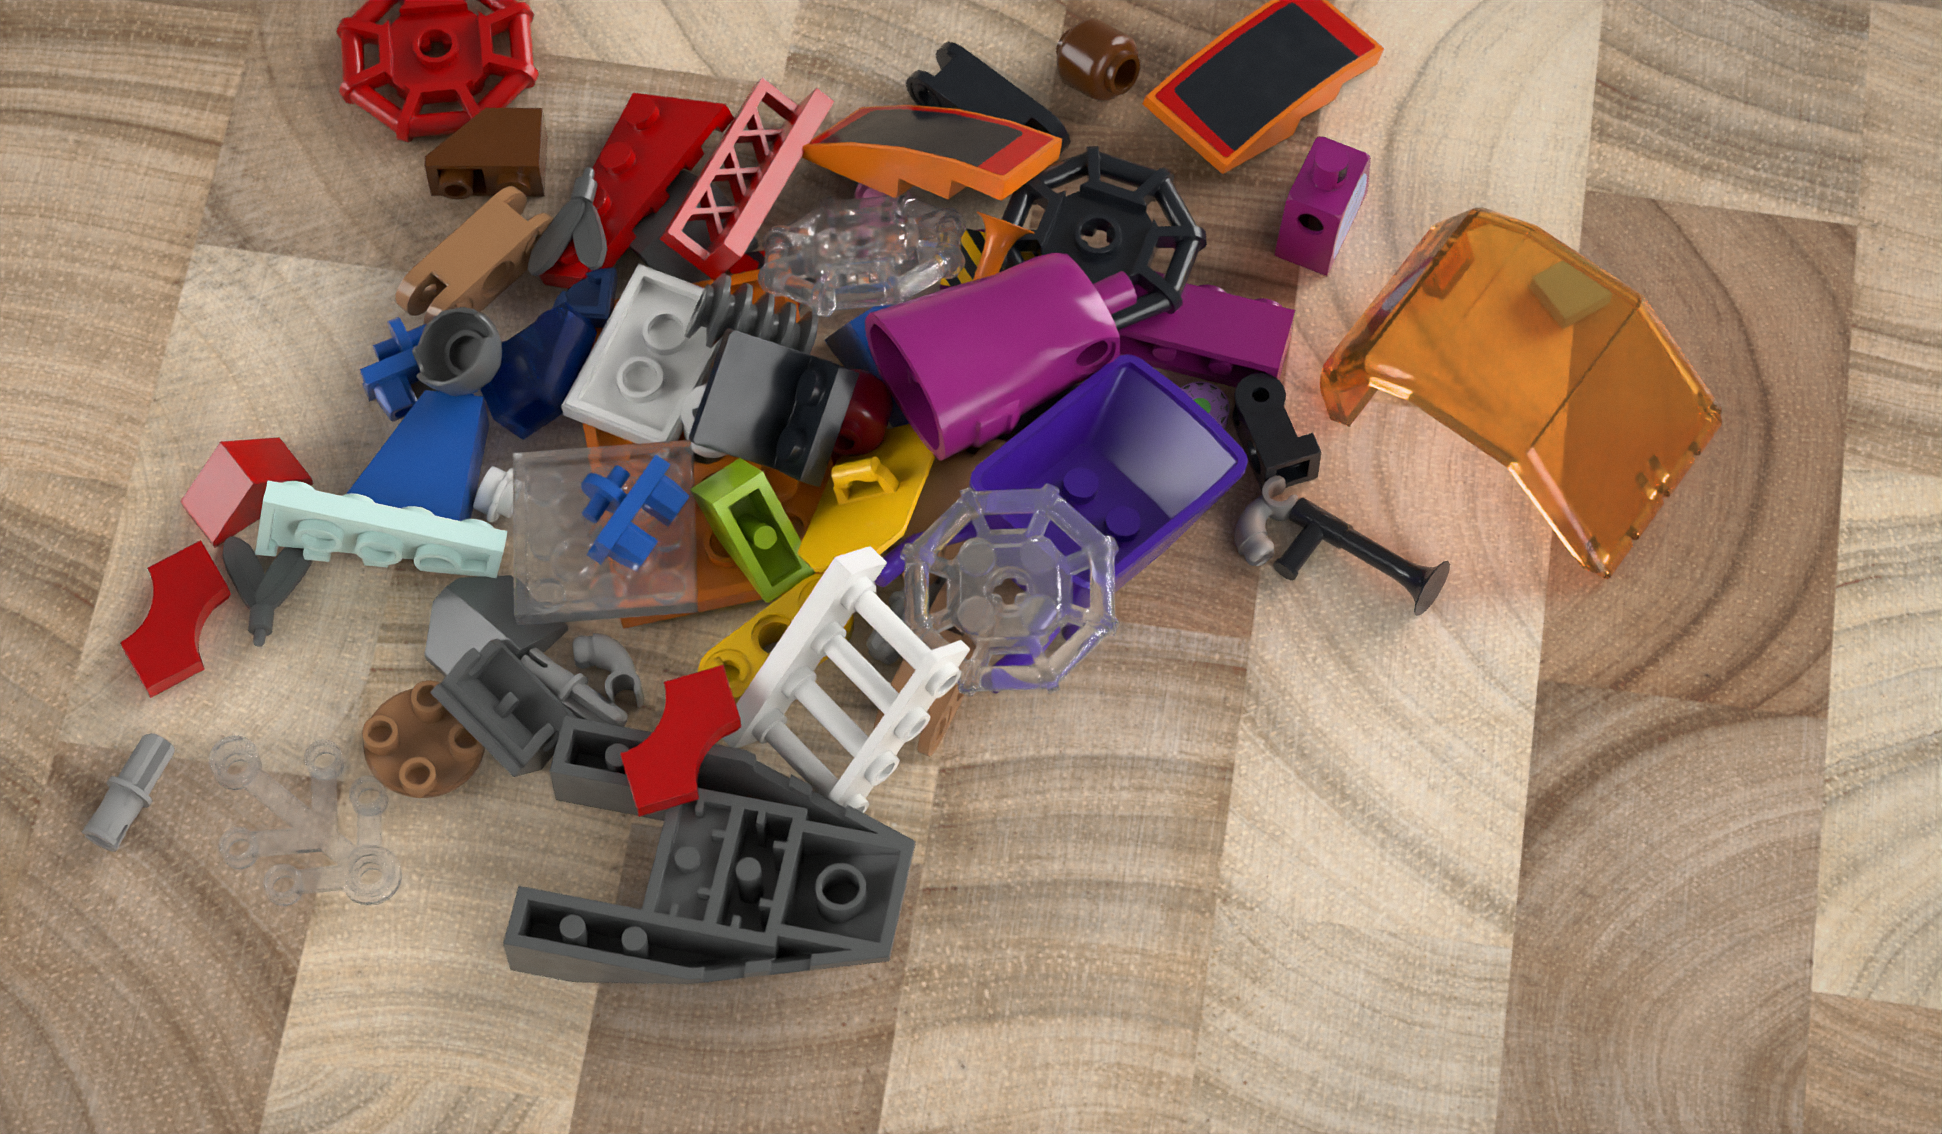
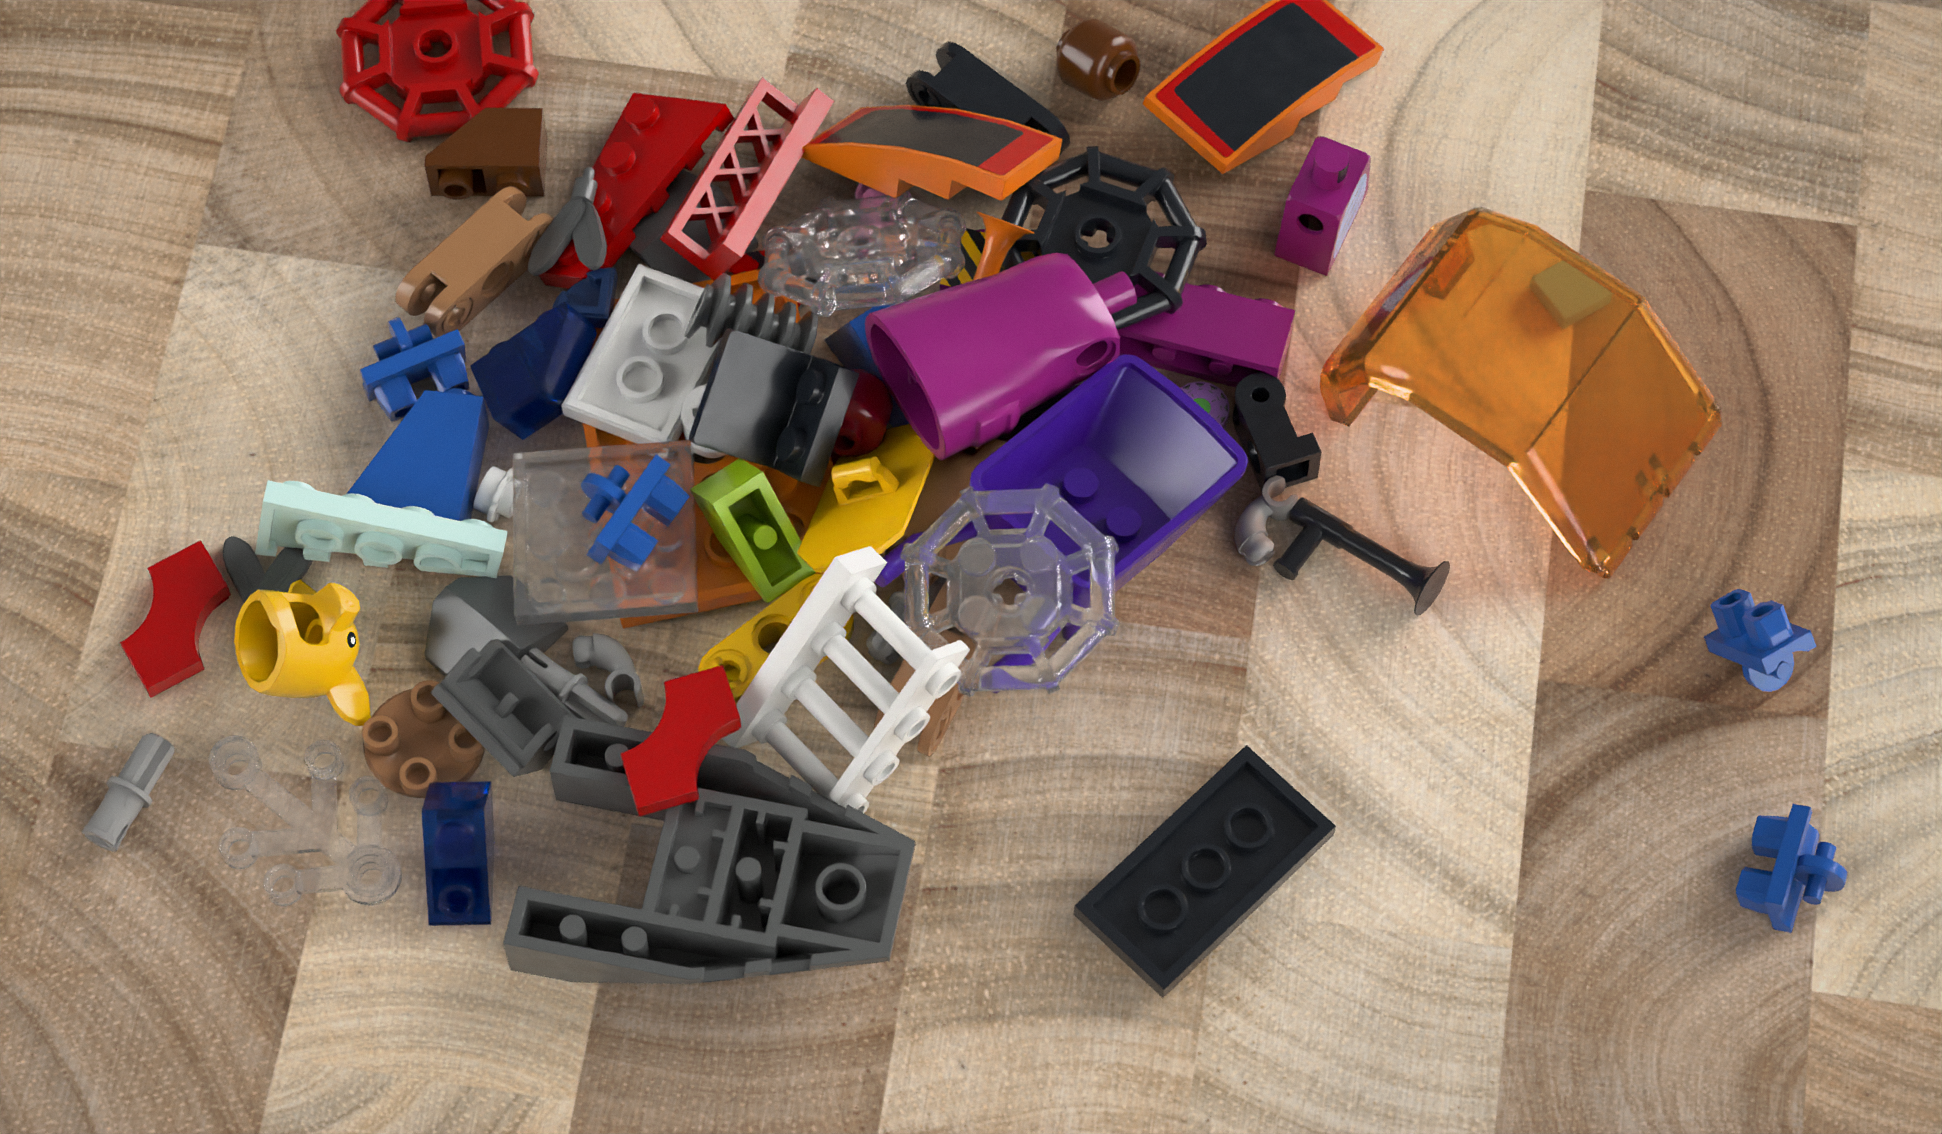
(233, 485): red slope -> none
(303, 646): none -> yellow piece
(458, 352): dark grey hair -> none
(459, 852): none -> clear blue slope
(1204, 871): none -> black plate
(1757, 639): none -> blue hips
(1793, 846): none -> blue hips

